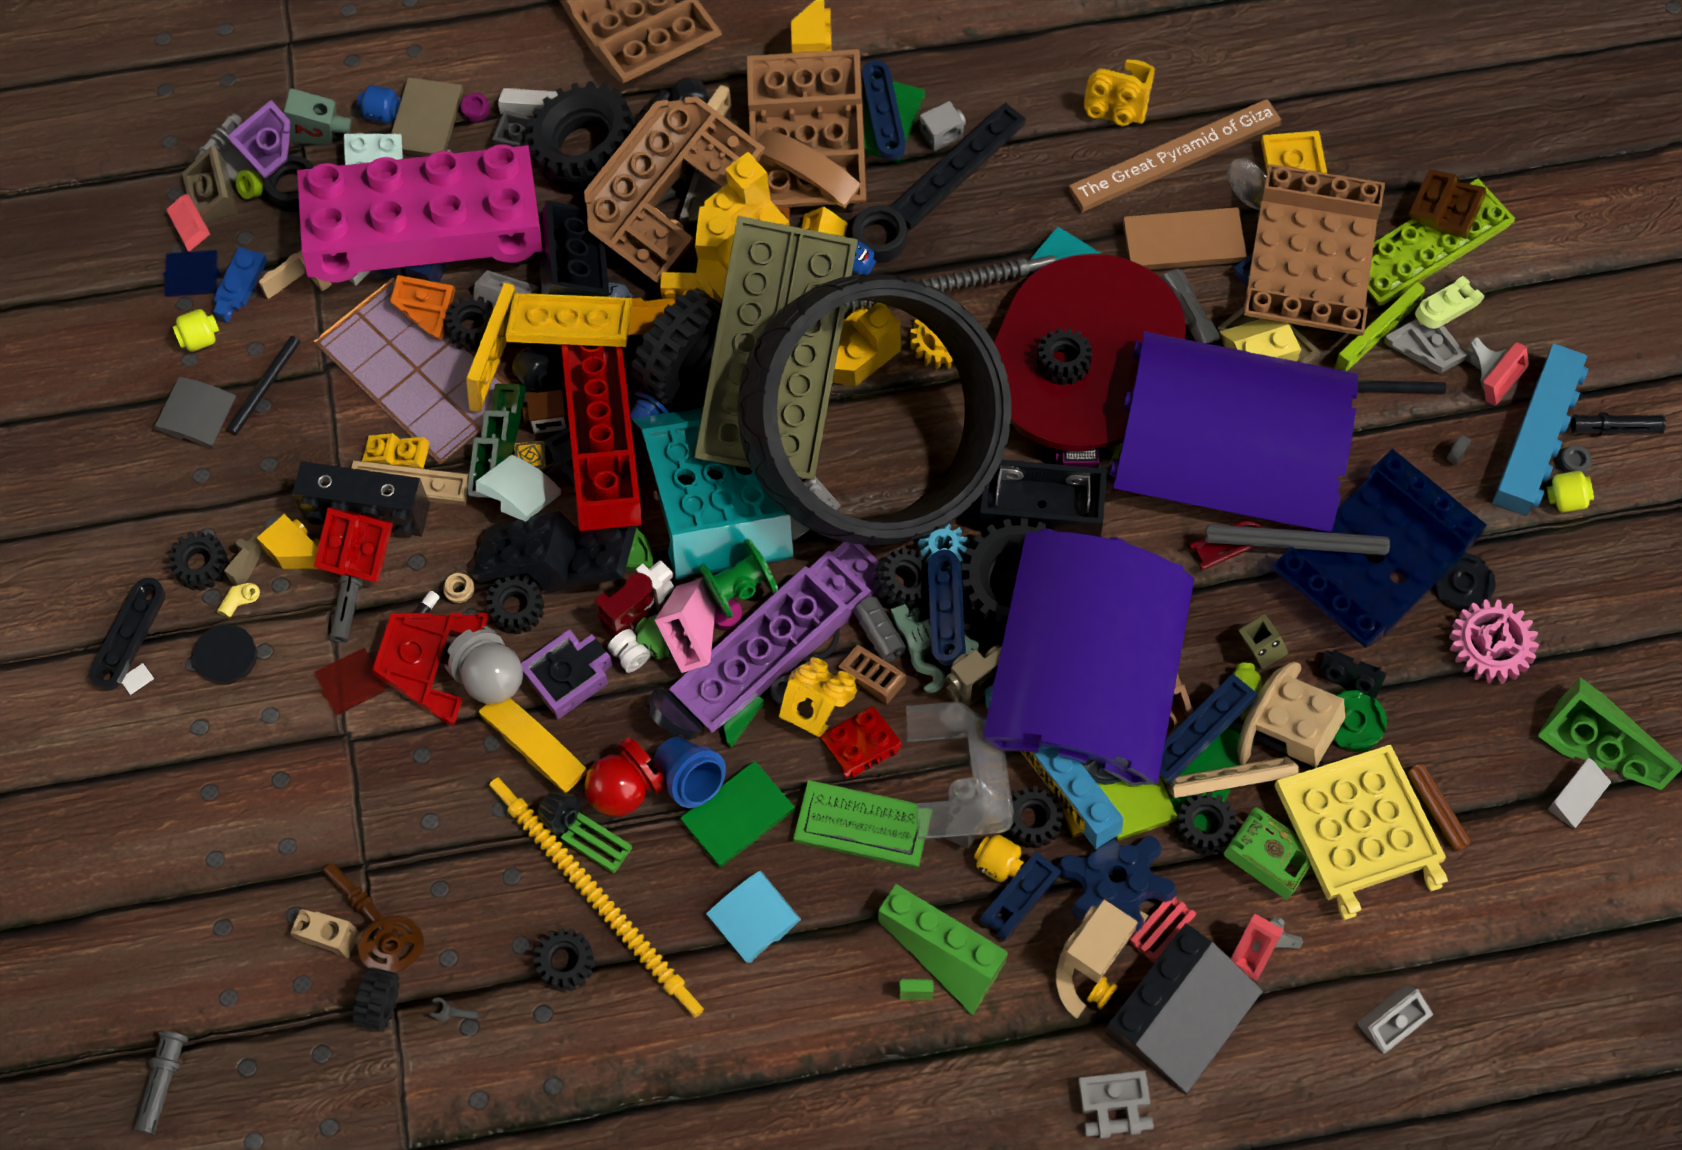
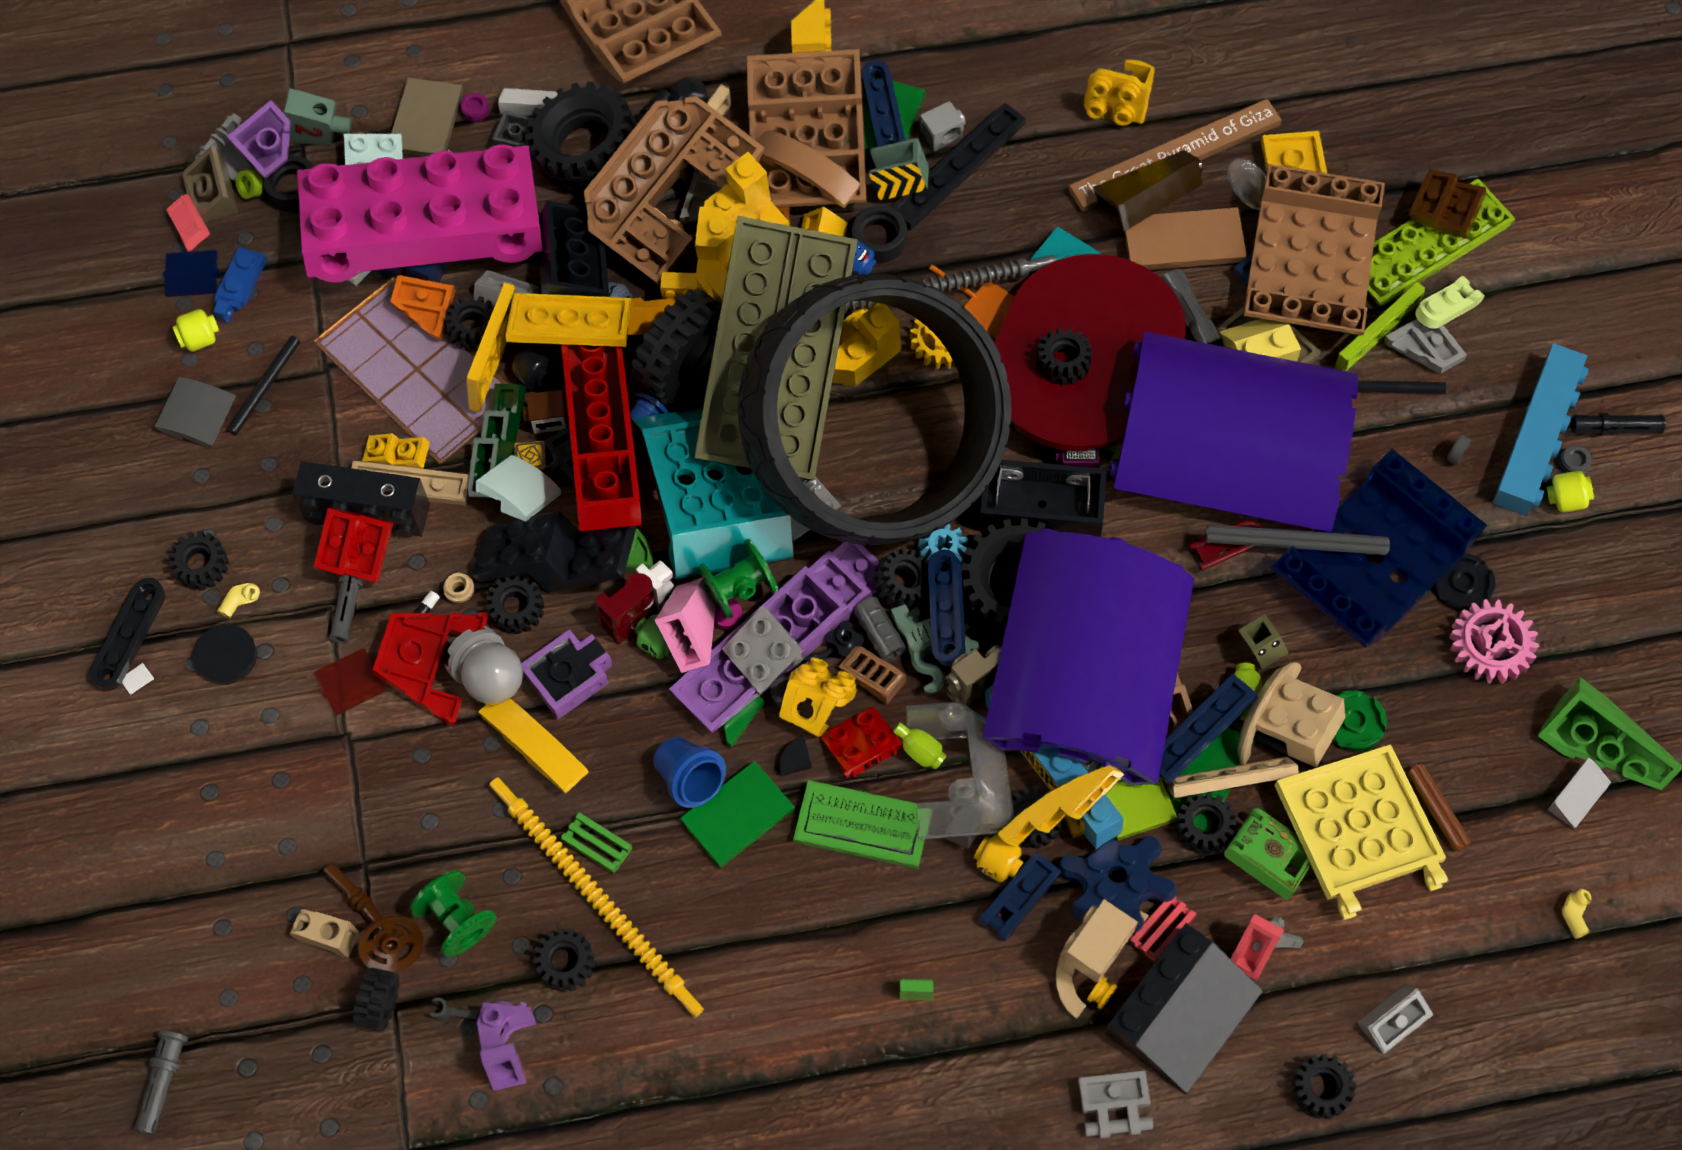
(245, 561): dark tan slope -> none
(285, 274): tan bracket -> none
(289, 544): yellow slope -> none
(378, 104): blue head -> none
(453, 912): none -> green hose
(498, 1059): none -> medium lavender tile
(559, 811): black piece -> none
(620, 782): red tile -> none
(628, 650): white wheel -> none
(673, 715): black tile -> none
(753, 916): medium azure slope -> none
(763, 649): none -> light grey hinge
(795, 757): none -> black tile
(845, 647): none -> black plate
(899, 169): none -> piece
(920, 746): none -> lime plant
(944, 946): bright green wedge -> none
(987, 305): none -> orange piece
(1070, 799): none -> yellow slope
(1148, 189): none -> dark brown slope
(1335, 1070): none -> black tyre
(1342, 671): black hinge -> none
(1498, 369): coral piece -> none
(1573, 911): none -> light yellow arm

